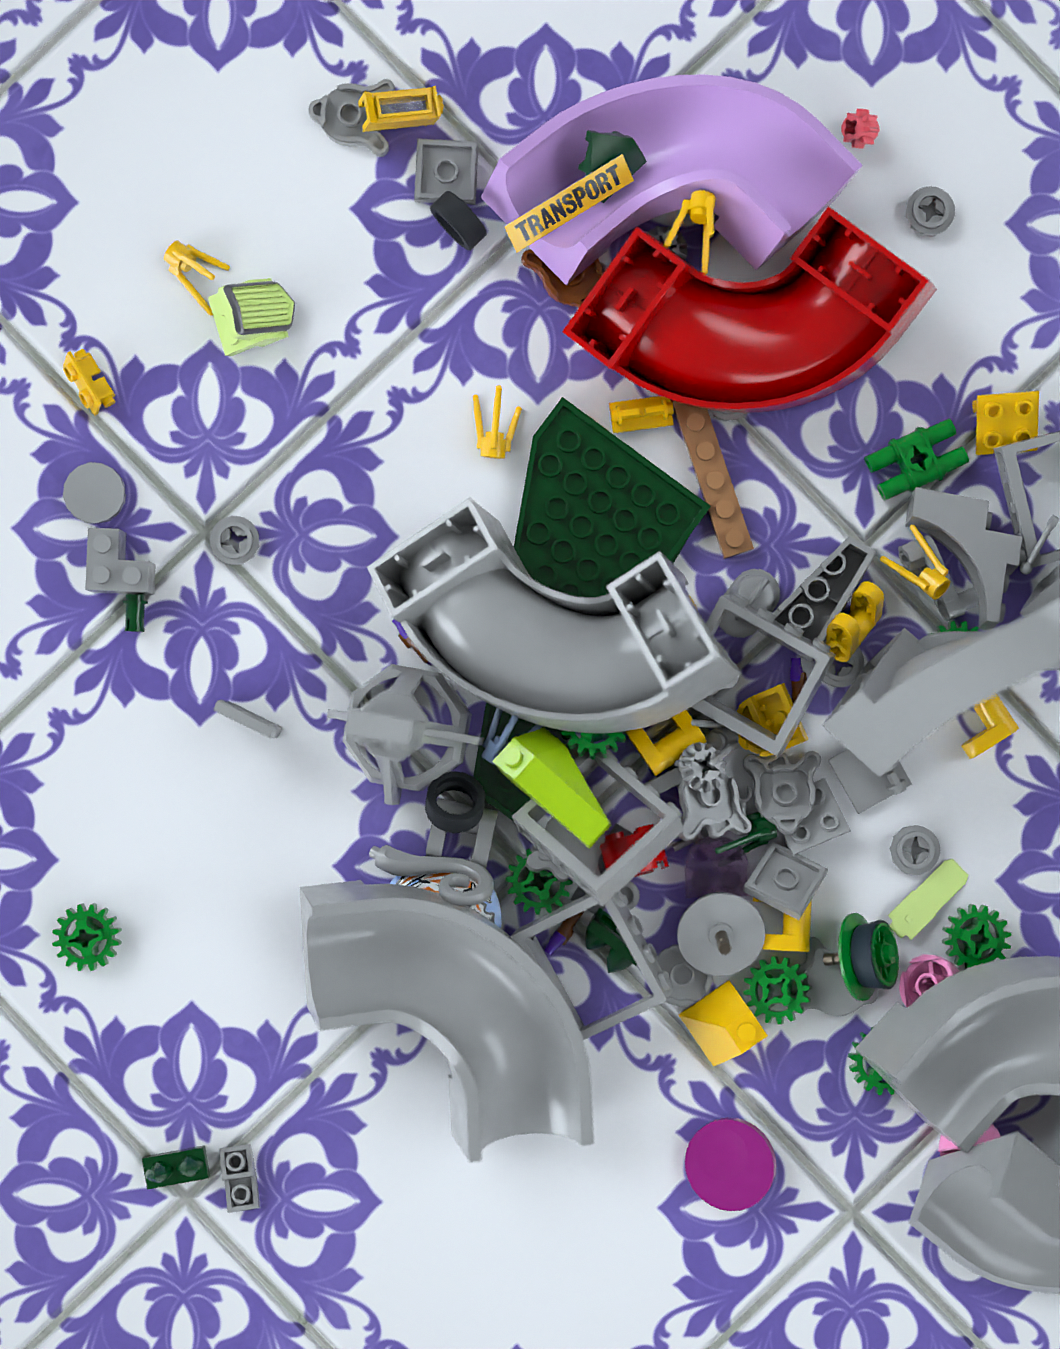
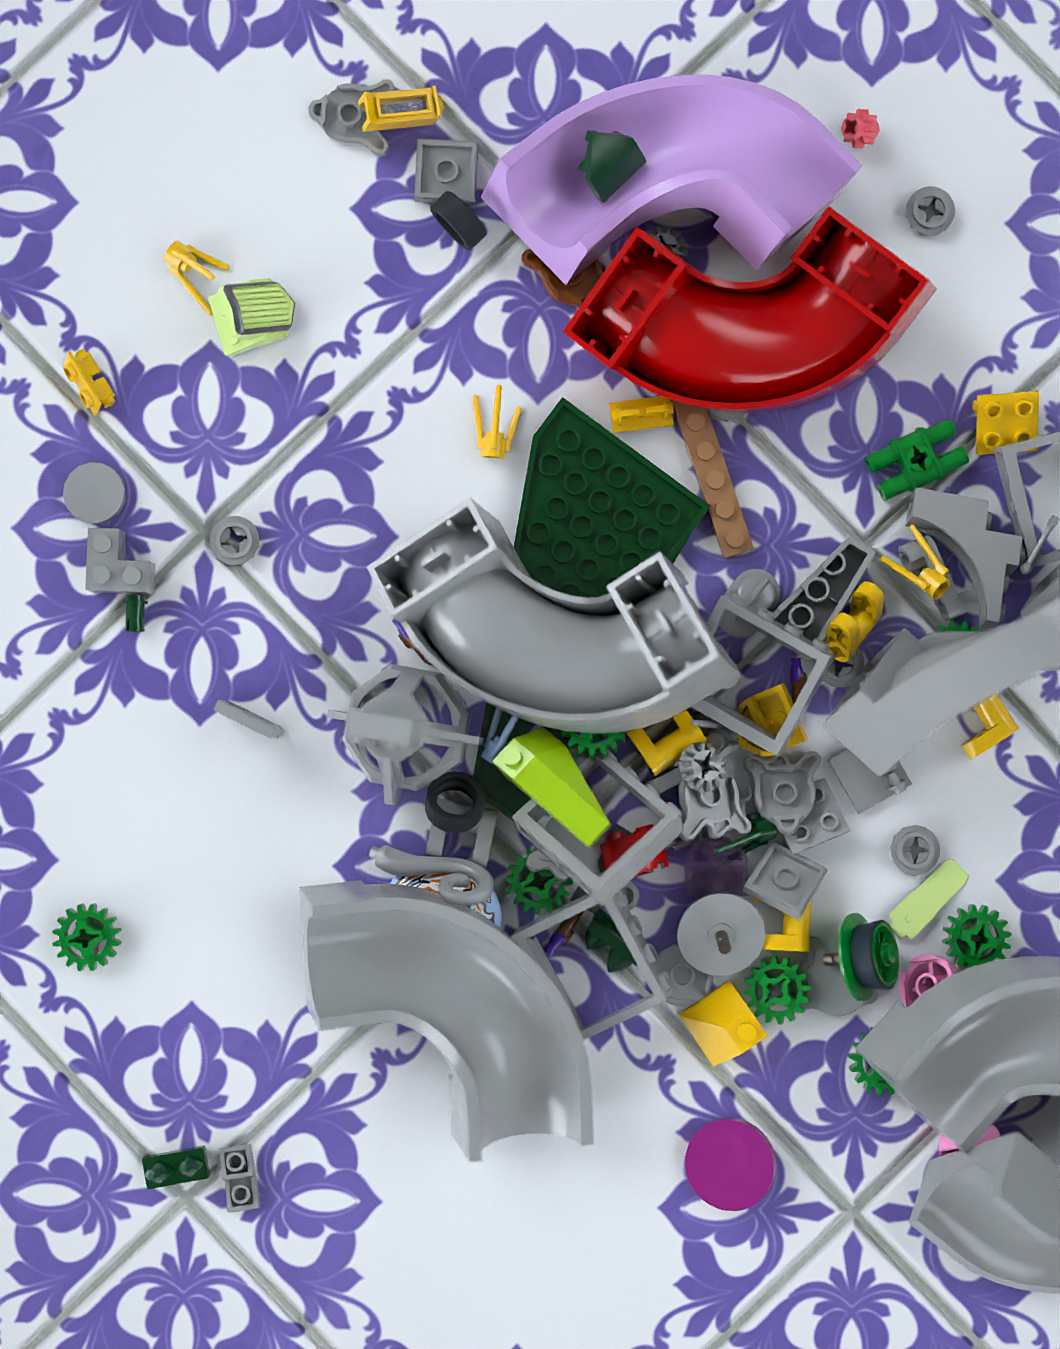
(569, 203): yellow sticker -> none
(701, 211): yellow plant -> none

